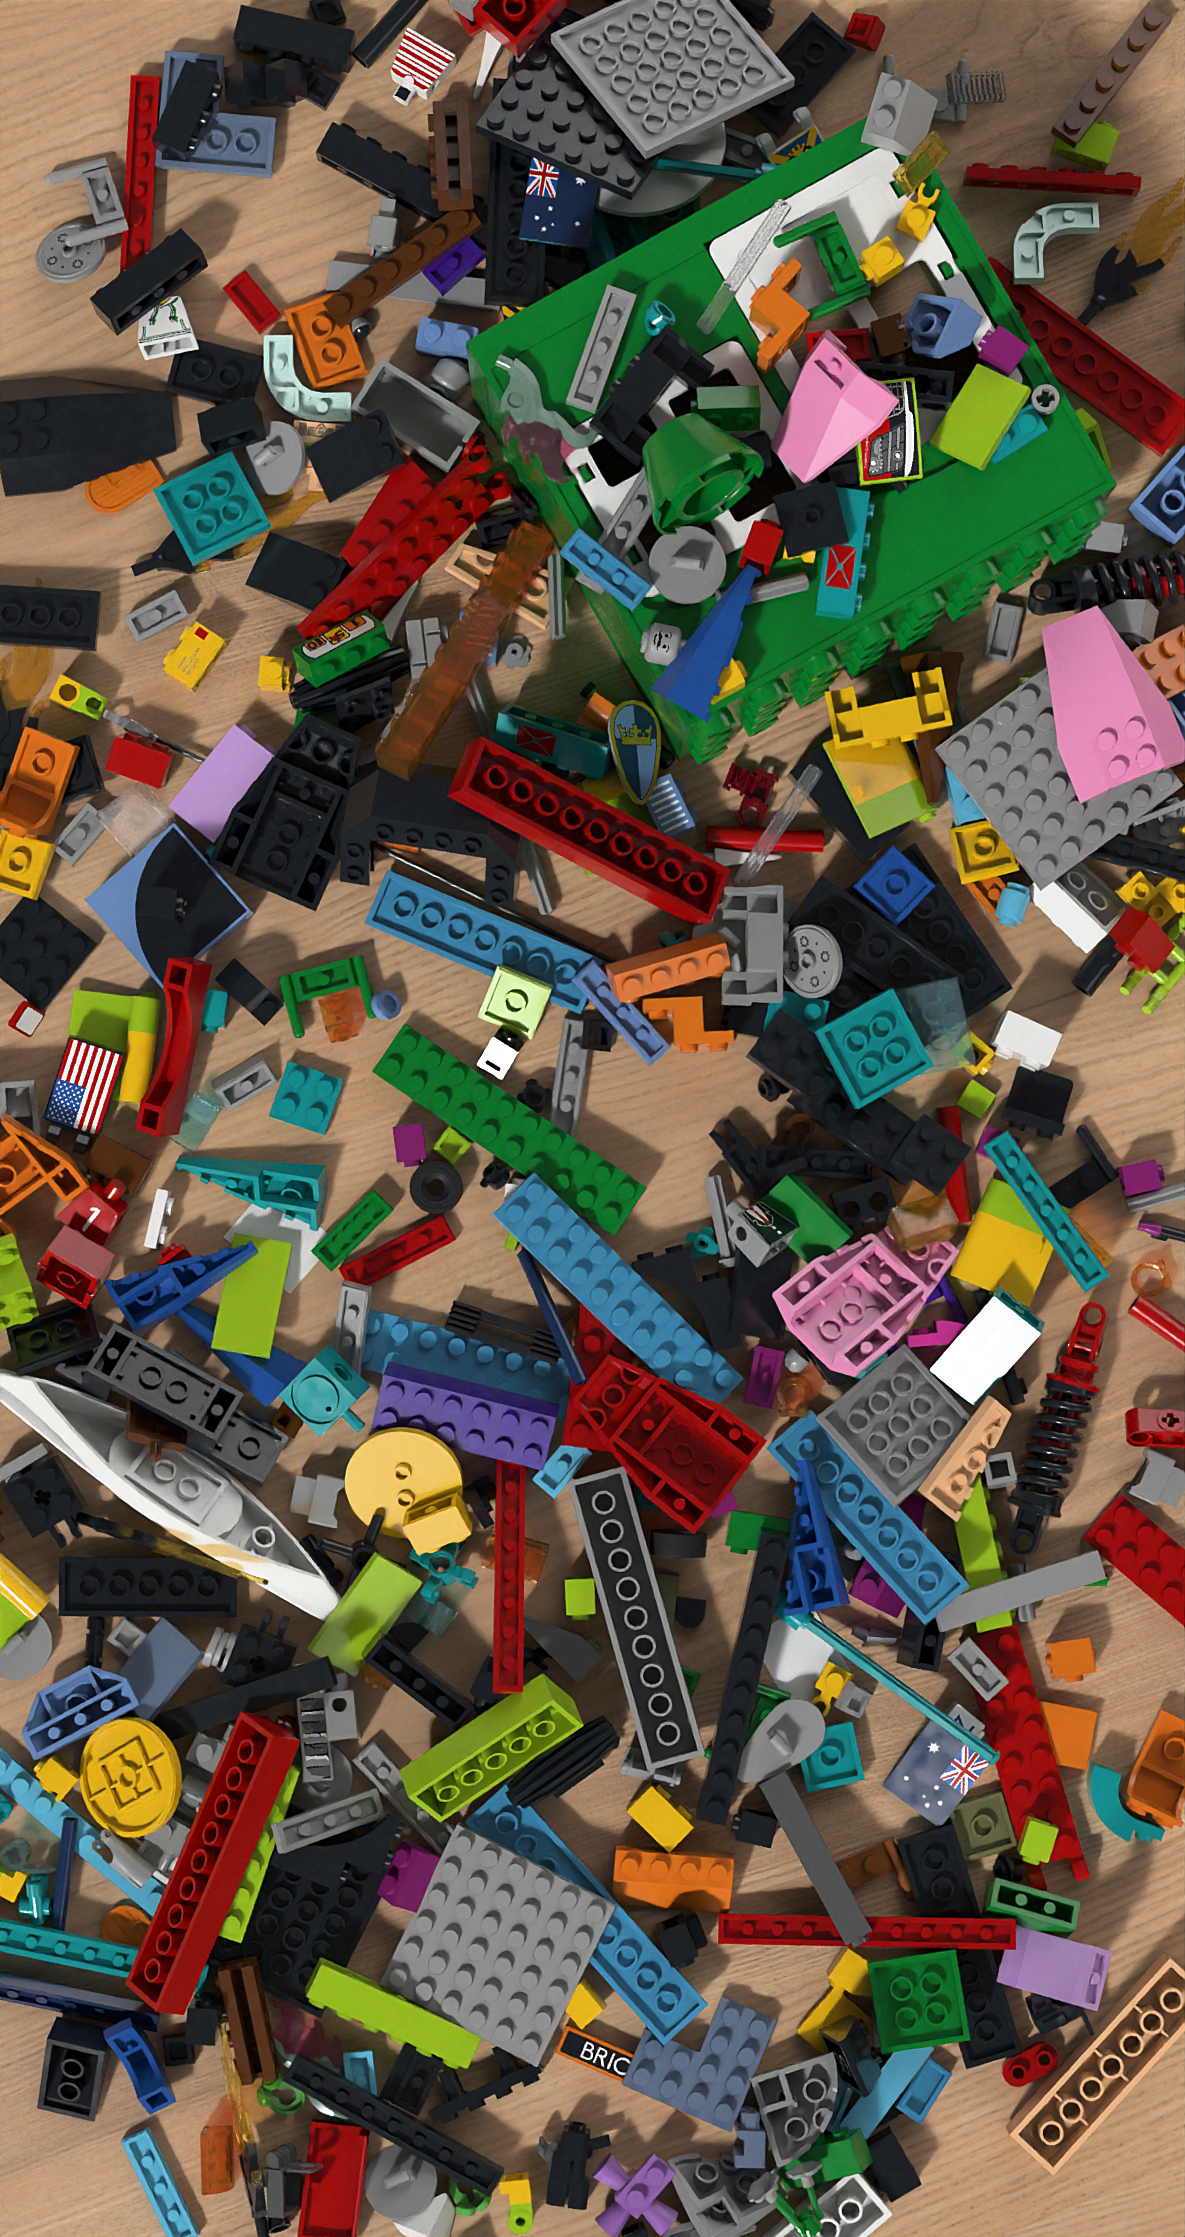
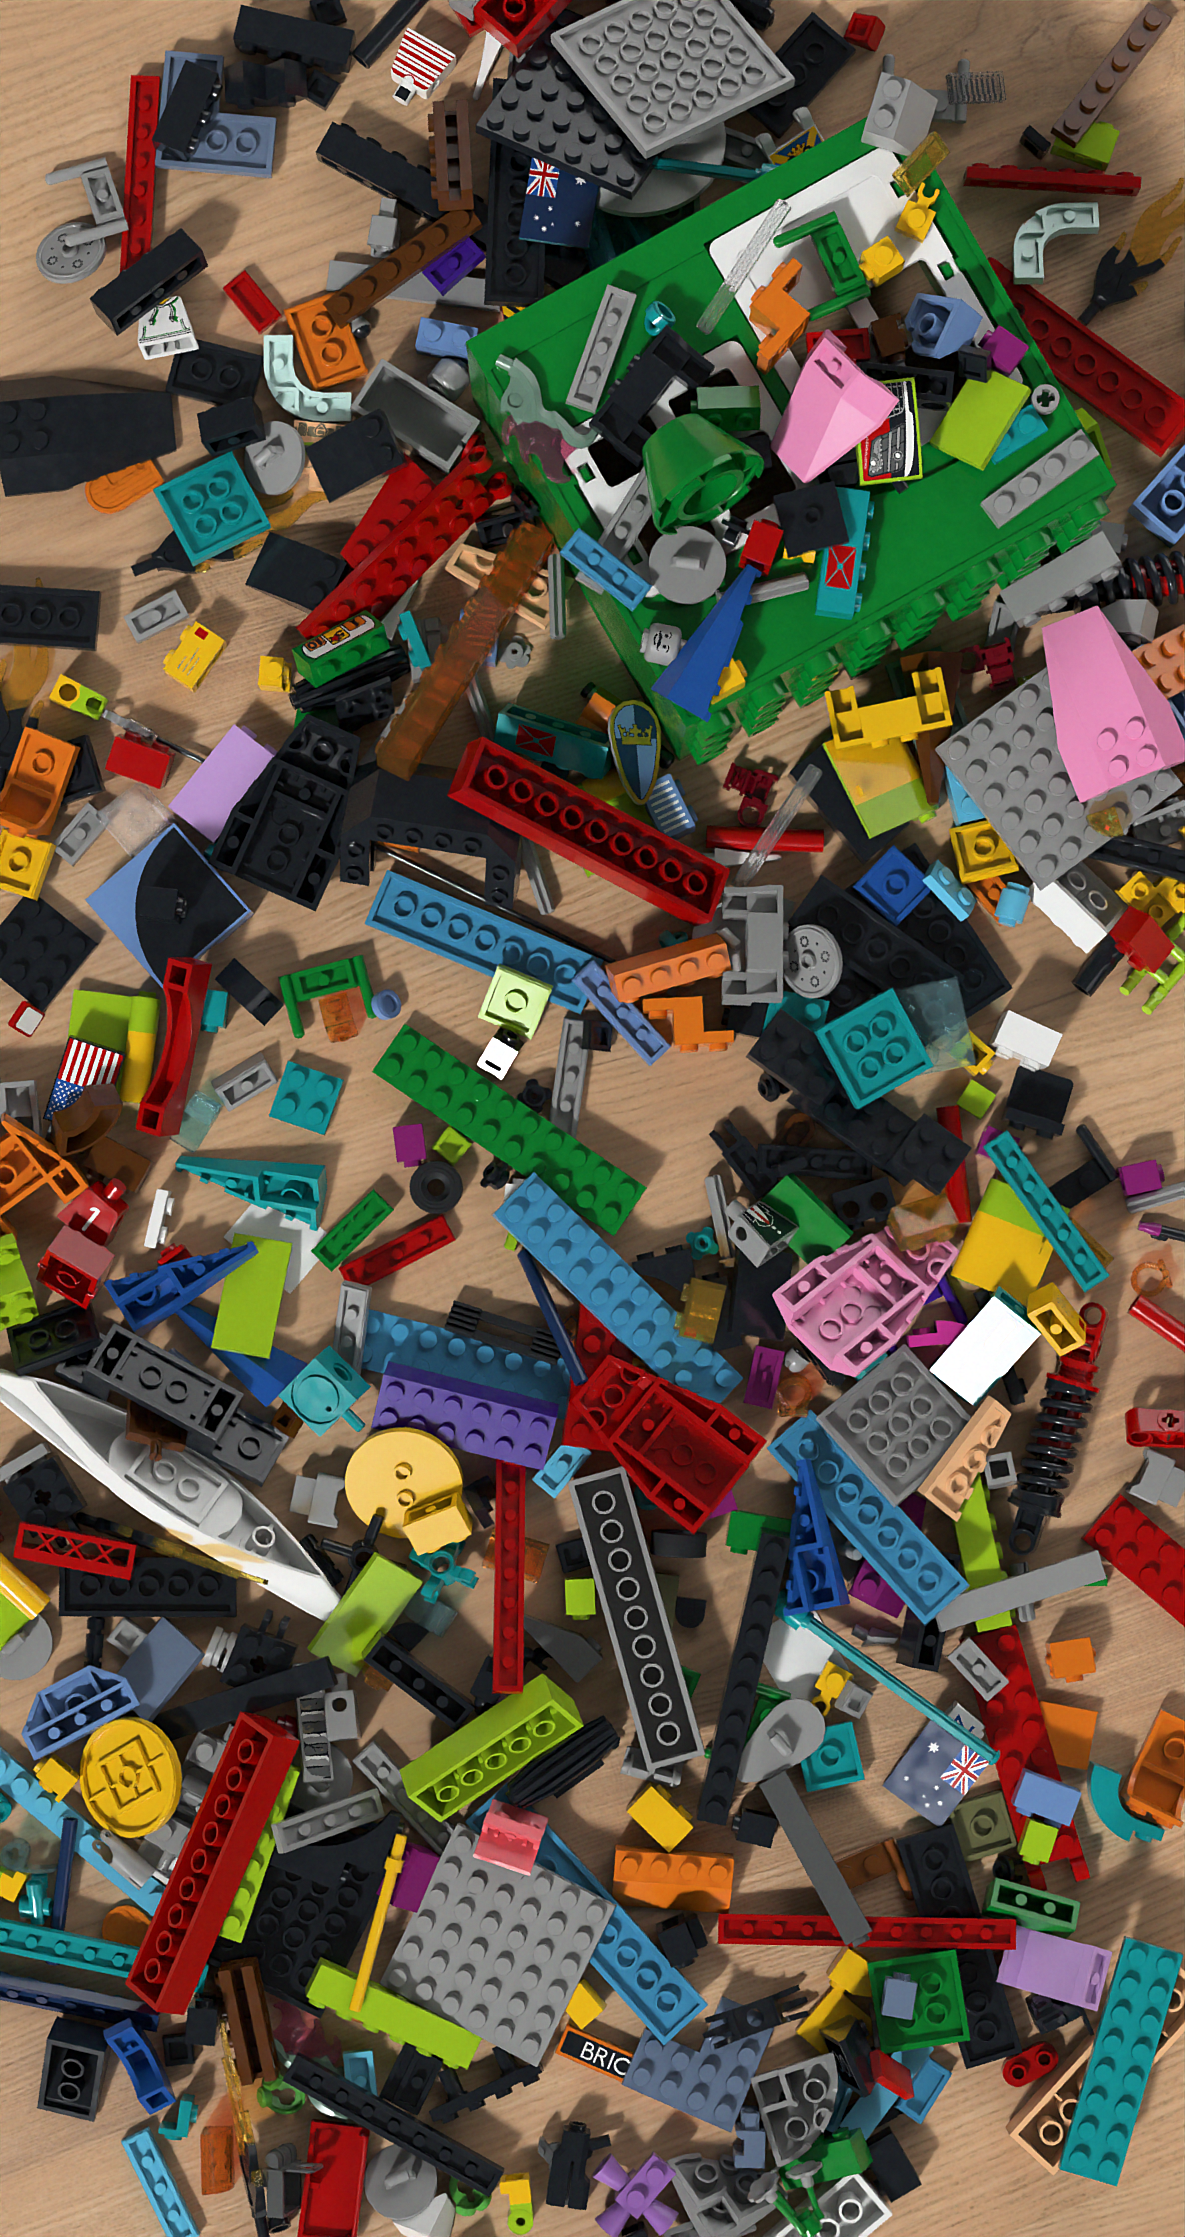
(76, 1560): none -> red fence
(86, 1120): none -> reddish brown brick
(187, 2114): none -> teal bracket
(393, 1866): none -> yellow bar
(409, 630): none -> teal plate
(511, 1837): none -> coral bracket
(572, 1555): none -> black tile
(700, 1311): none -> clear yellow brick
(735, 528): none -> black plate
(770, 2011): none -> black piece
(891, 2074): none -> red tile
(898, 1996): none -> sand blue brick
(949, 890): none -> medium azure plate
(974, 363): none -> black tile
(995, 659): none -> dark red piece
(1035, 142): none -> black tile
(1039, 479): none -> light grey plate
(1045, 1798): none -> medium blue brick
(1056, 1319): none -> yellow brick
(1061, 579): none -> light grey brick
(1105, 823): none -> clear yellow tile
(1120, 2061): none -> teal plate

